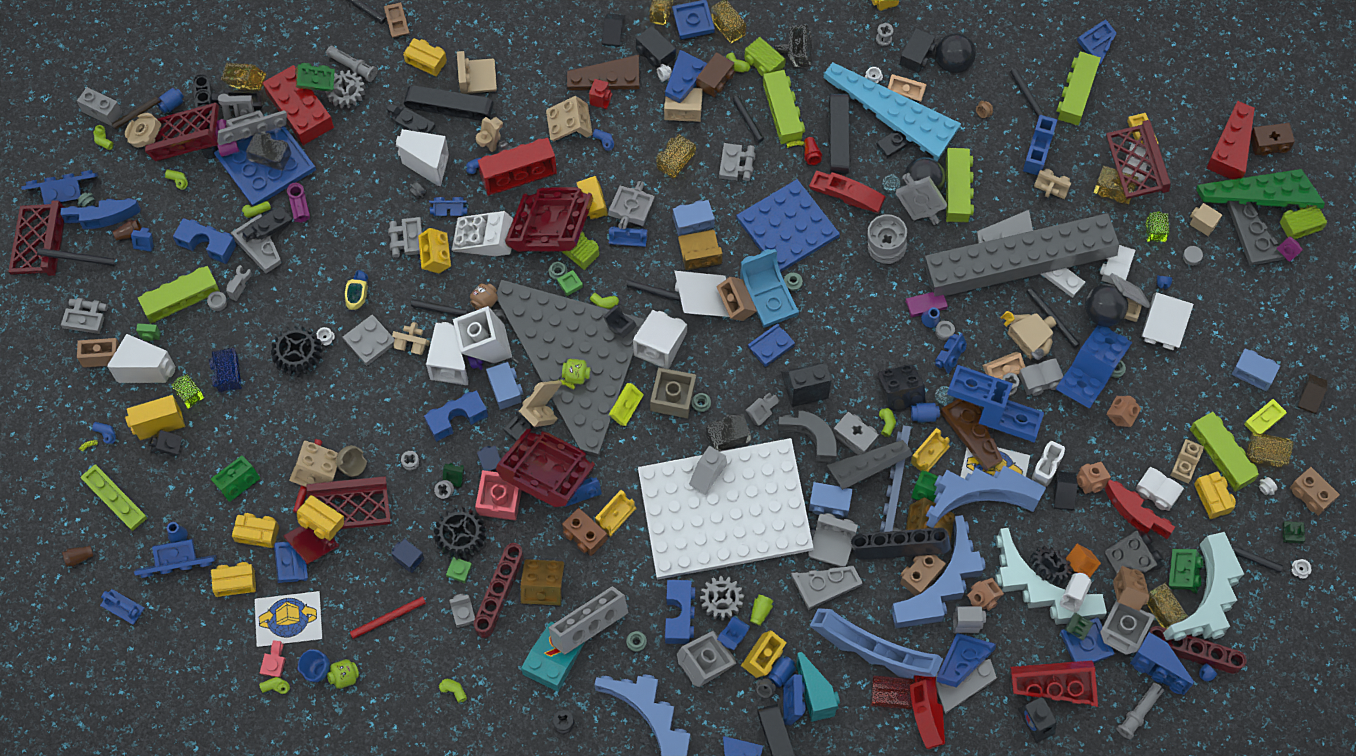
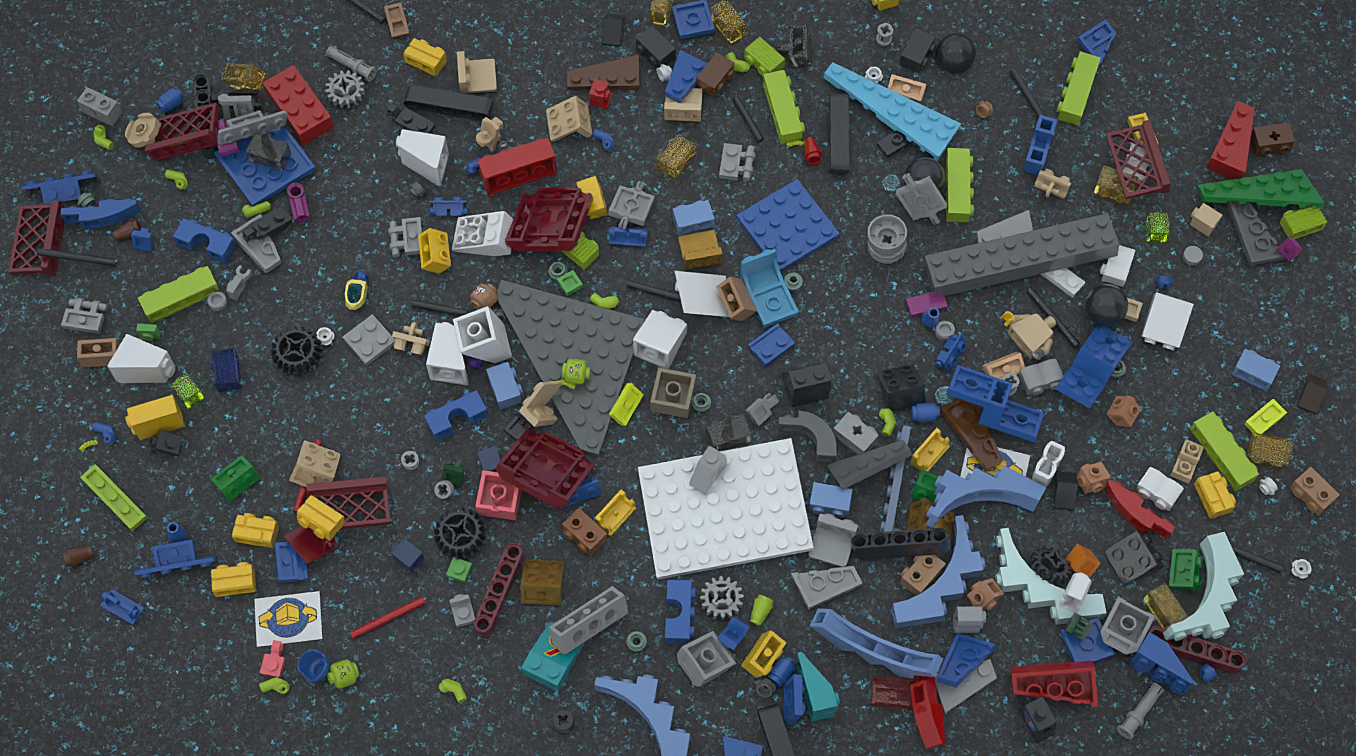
(133, 114): dark brown bar -> none
(314, 77): green bracket -> none
(351, 461): dark tan hair -> none
(619, 322): black bracket -> none
(848, 190): red slope -> none
(1130, 290): light grey window -> none
(1131, 588): medium nougat brick -> none
(1293, 532): dark green tile -> none

